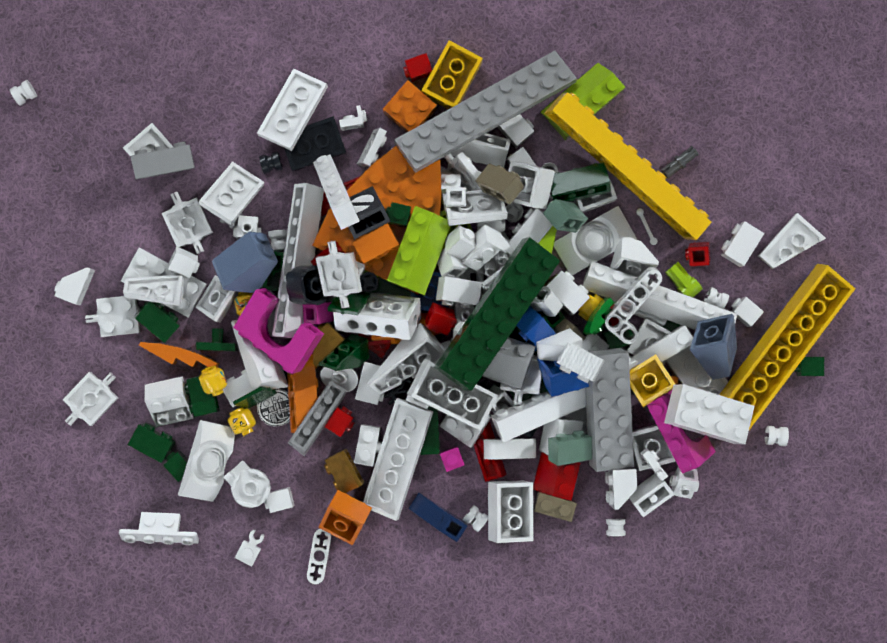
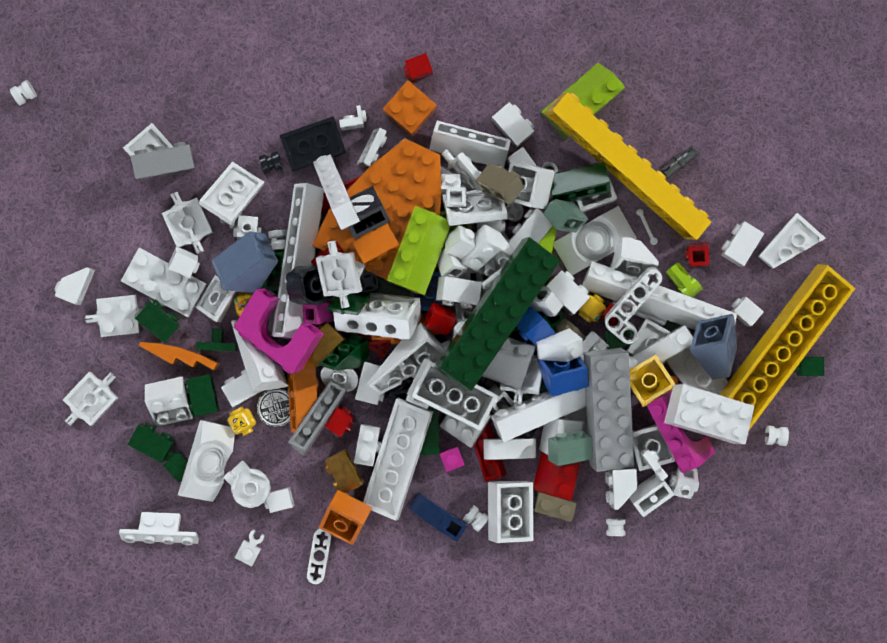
(156, 289): white wing -> none
(213, 380): yellow head -> none
(254, 397): dark green piece -> none
(292, 109): white plate -> none
(399, 214): dark green brick -> none
(452, 75): yellow brick -> none
(485, 111): light grey plate -> none
(580, 361): white brick -> none
(595, 321): green slope -> none
(716, 299): white wheel -> none

